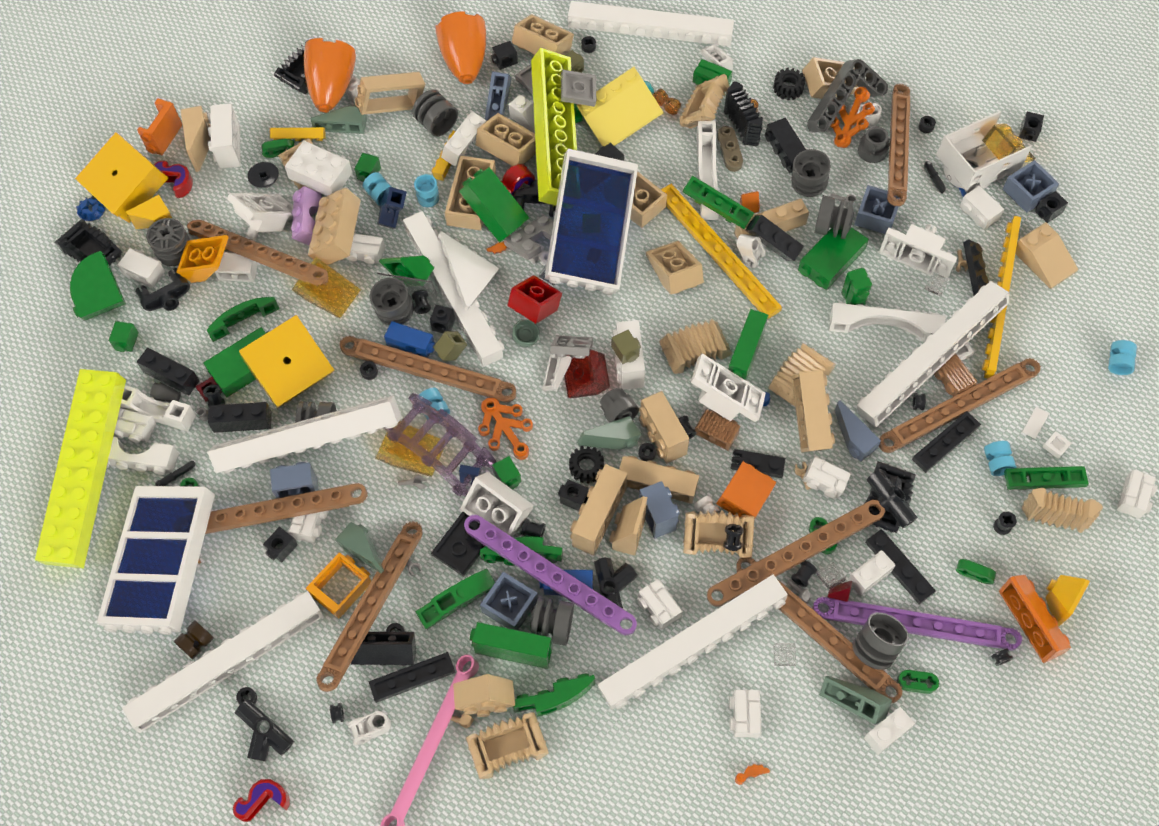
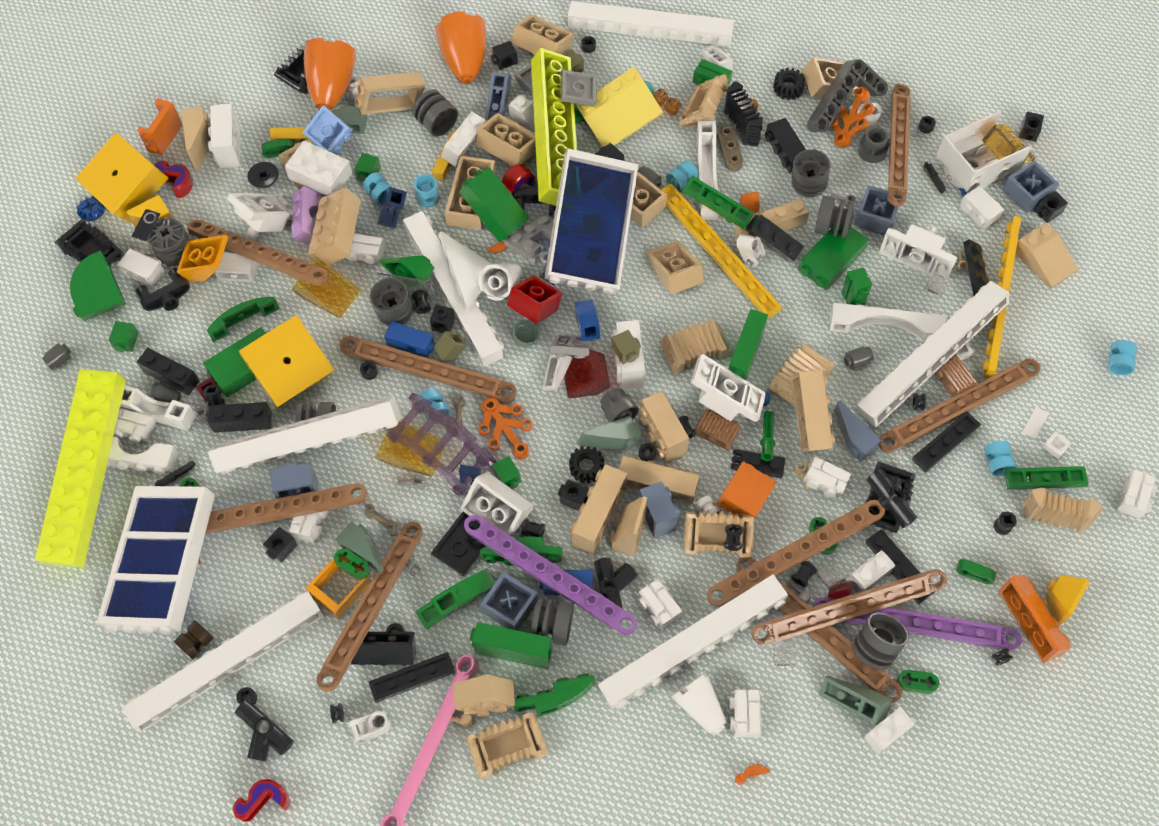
(57, 356): none -> dark grey brick
(145, 225): none -> black sticker
(328, 131): none -> light blue plate
(349, 567): none -> green beam
(373, 514): none -> dark tan piece
(459, 406): none -> dark tan piece
(498, 279): none -> white cone
(587, 320): none -> blue brick
(651, 175): none -> dark grey brick
(681, 175): none -> medium azure wheel
(701, 704): none -> white cone
(767, 441): none -> green axle
(849, 607): none -> medium nougat plate
(858, 357): none -> dark grey brick

